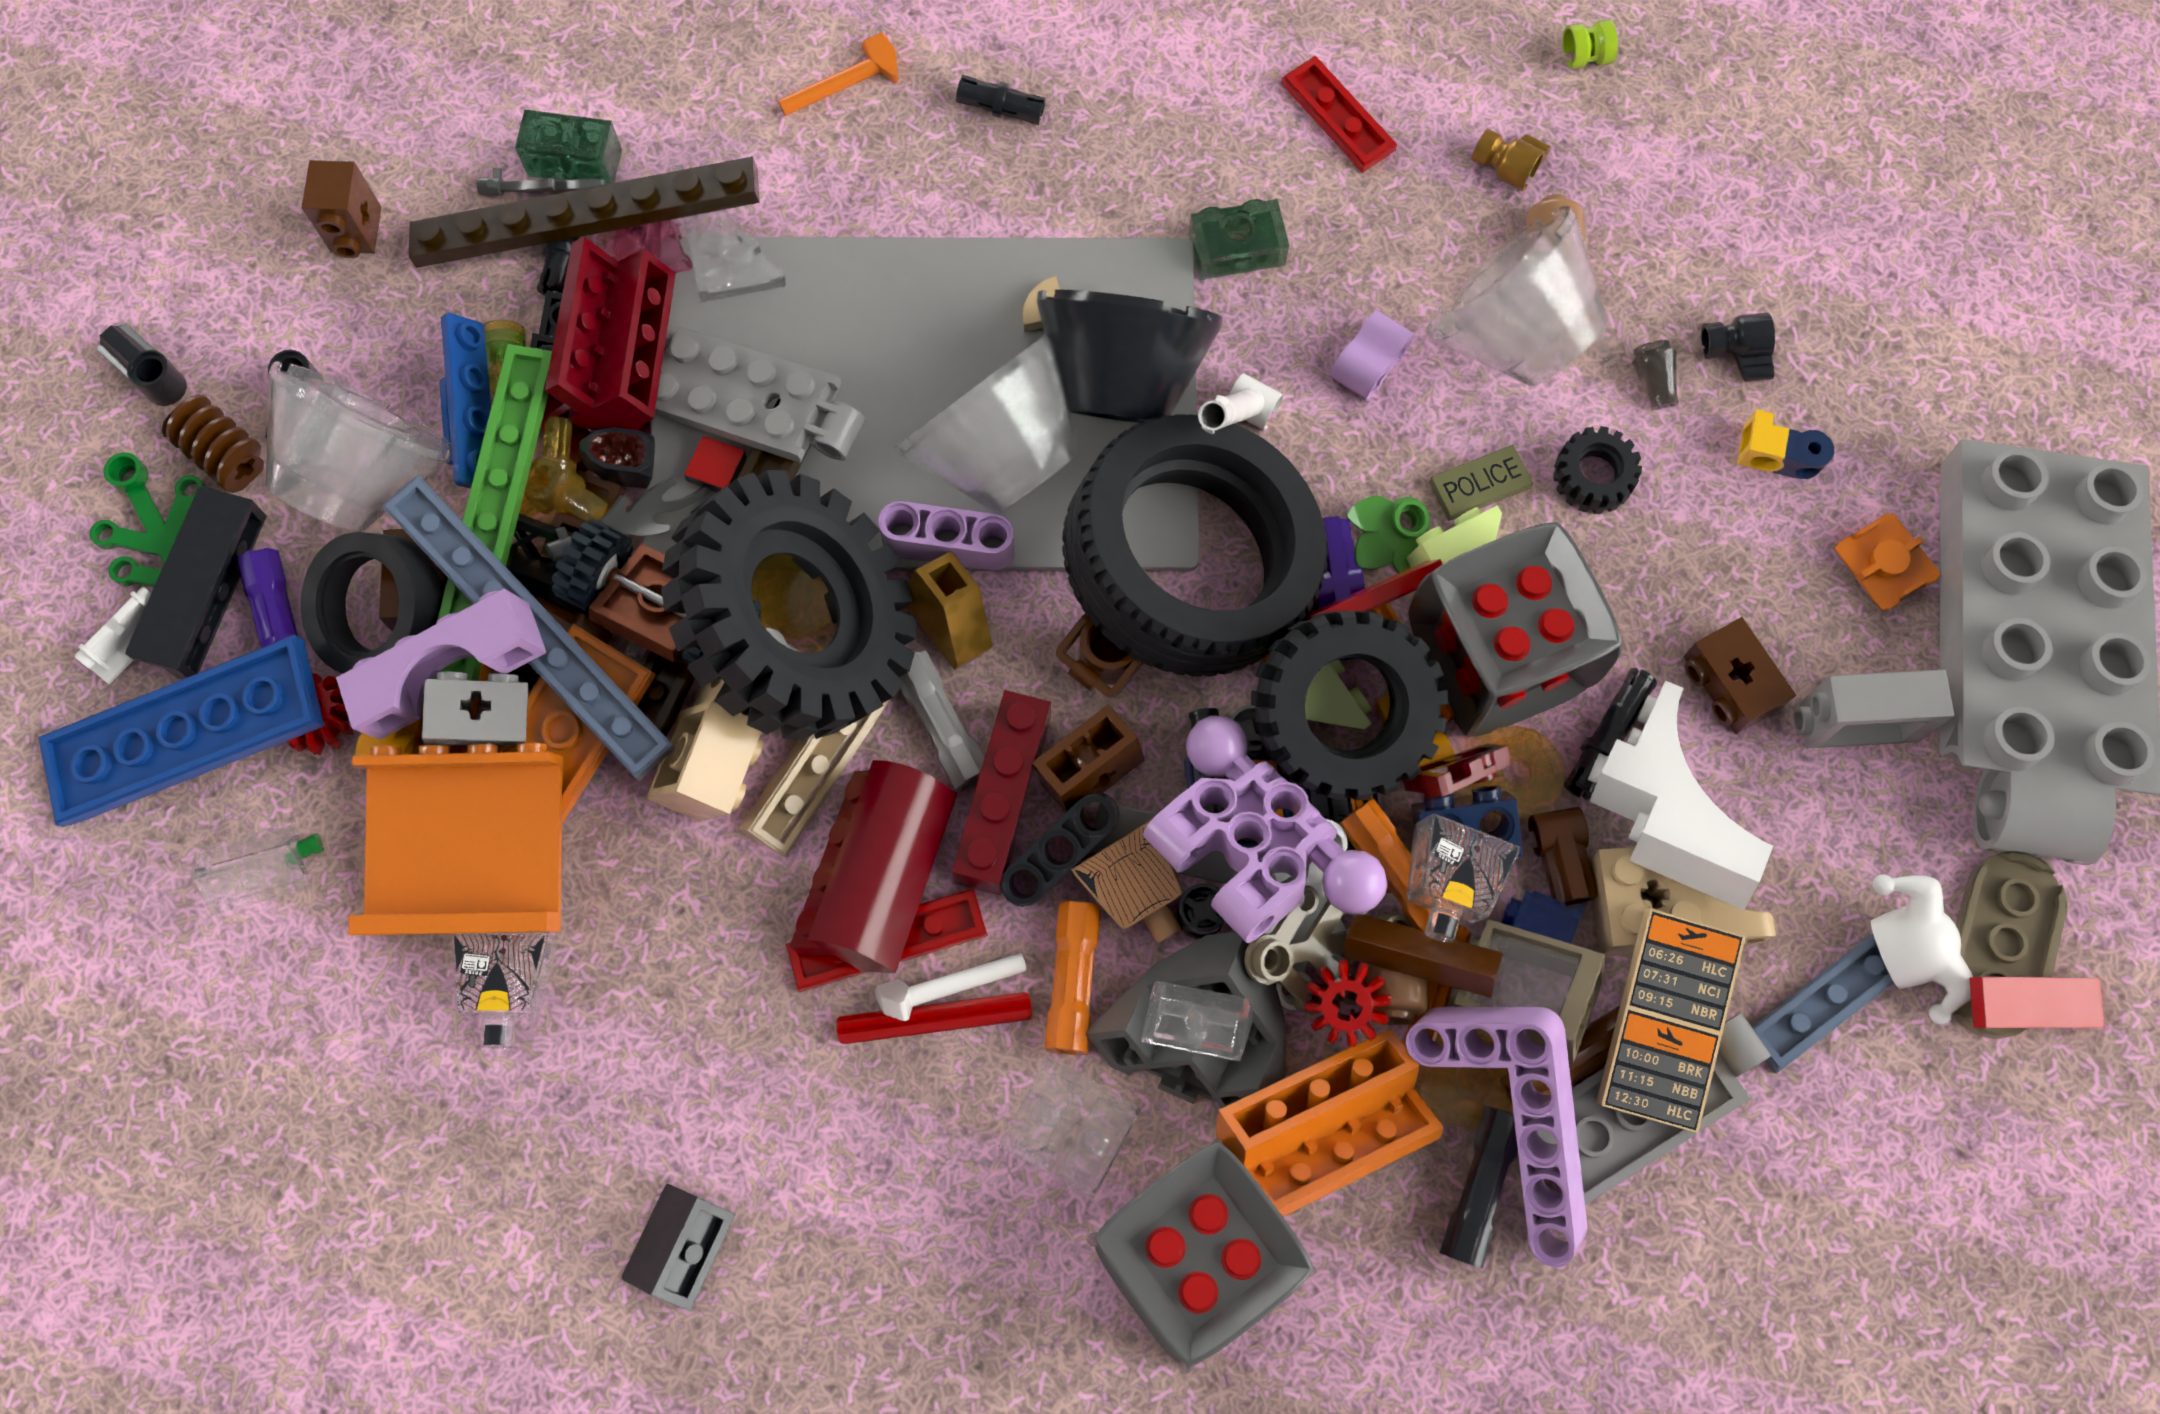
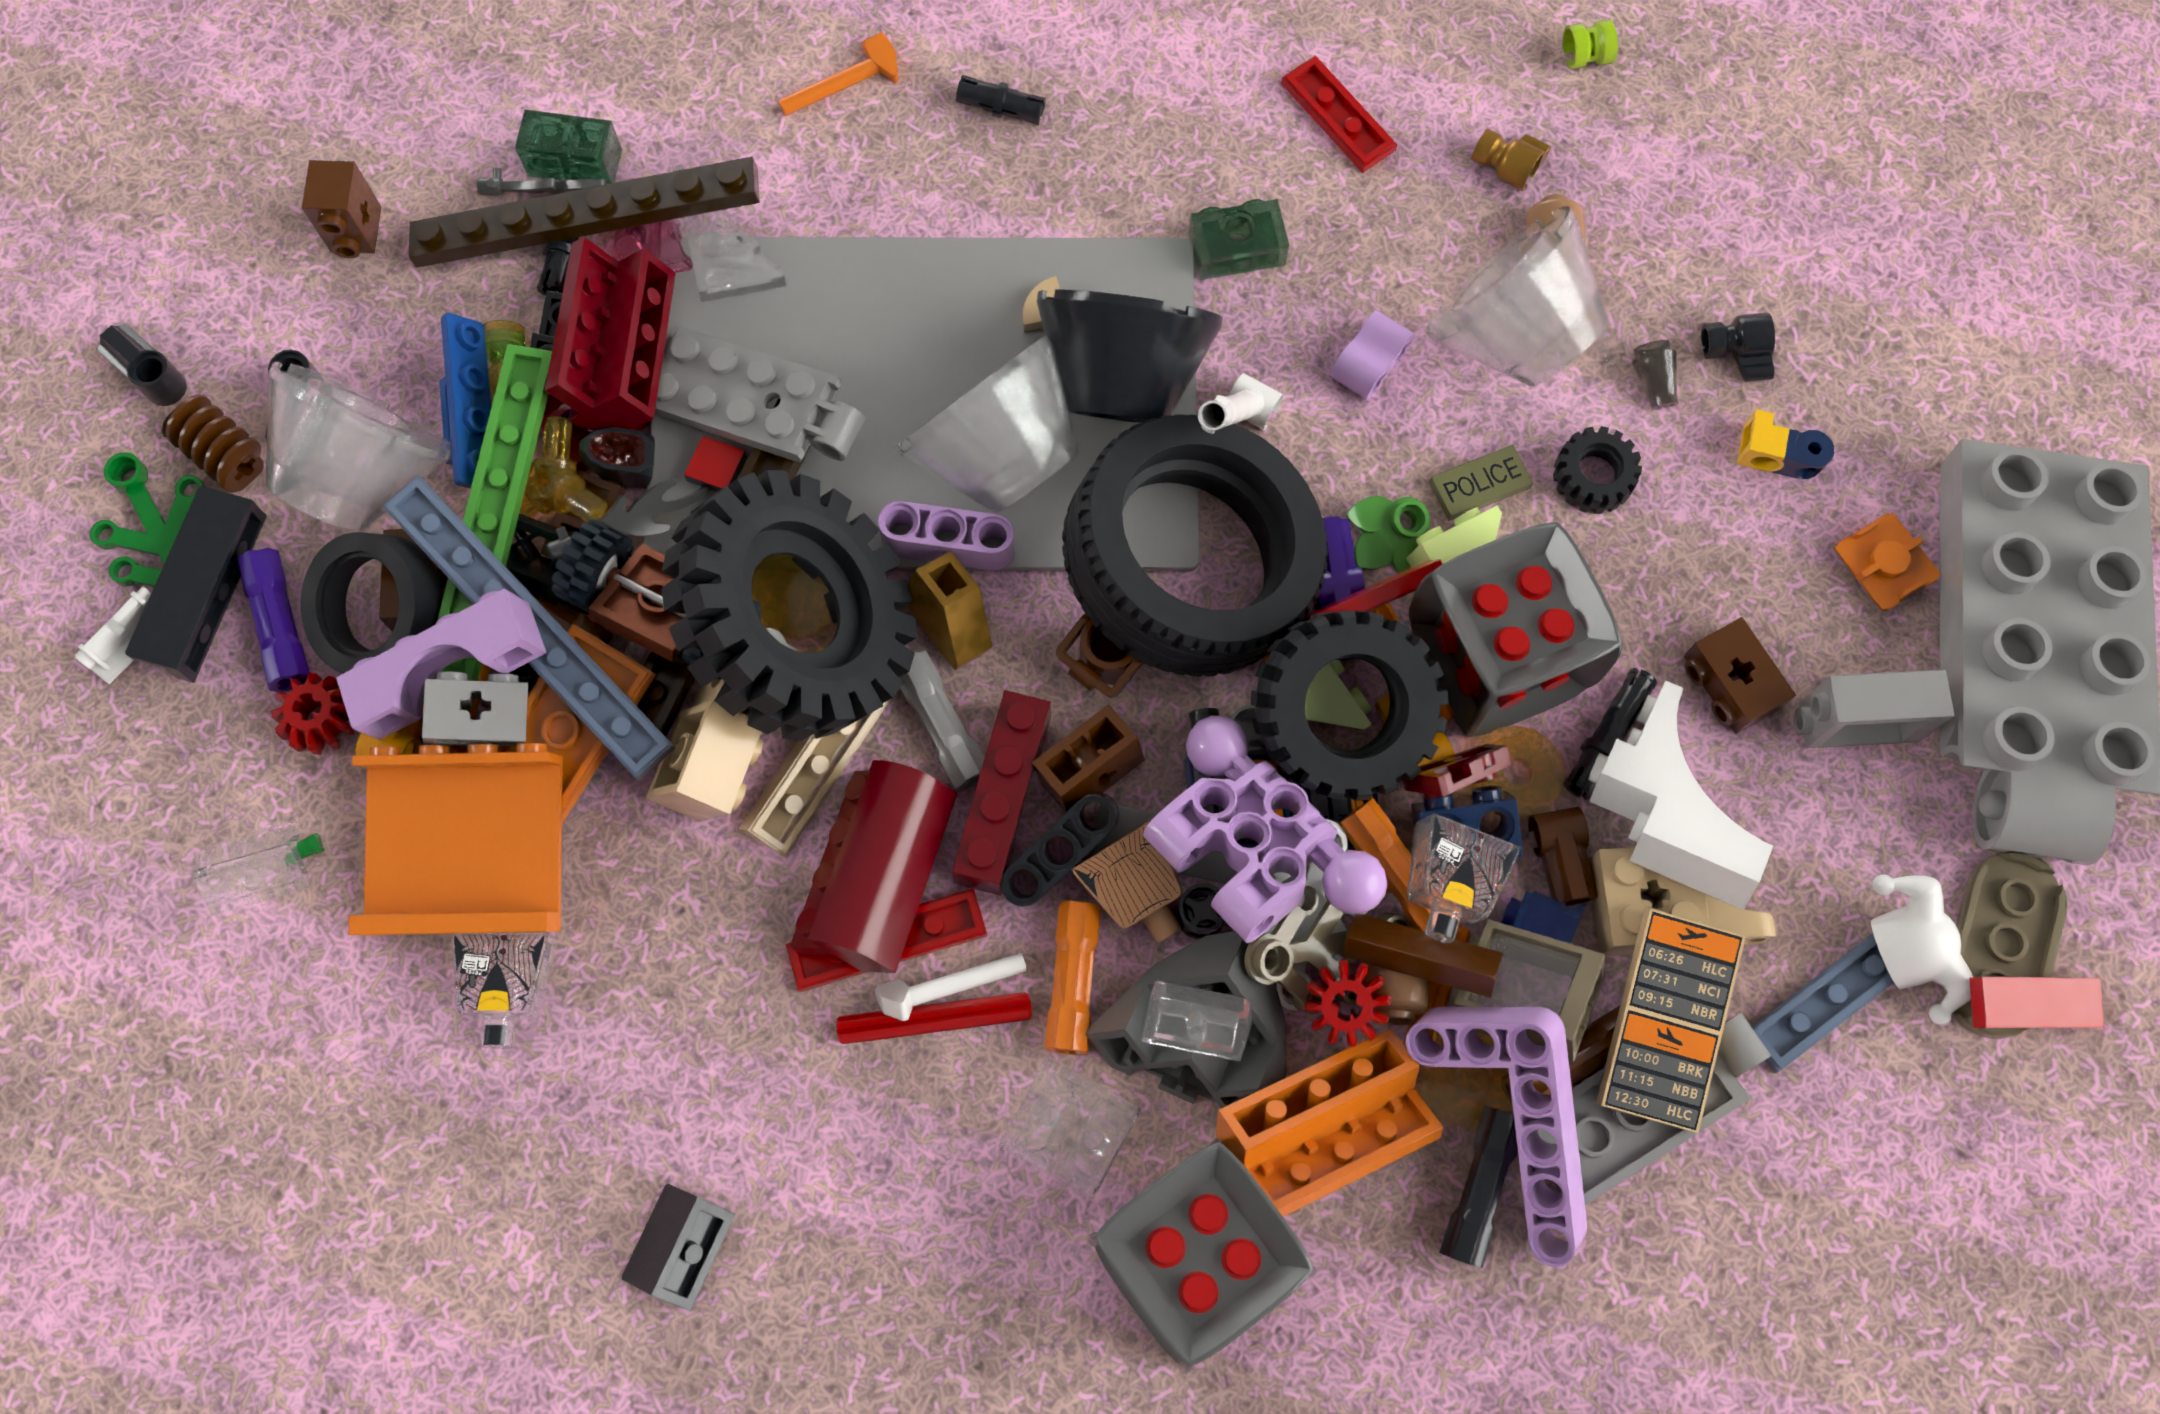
(180, 731): blue tile -> none

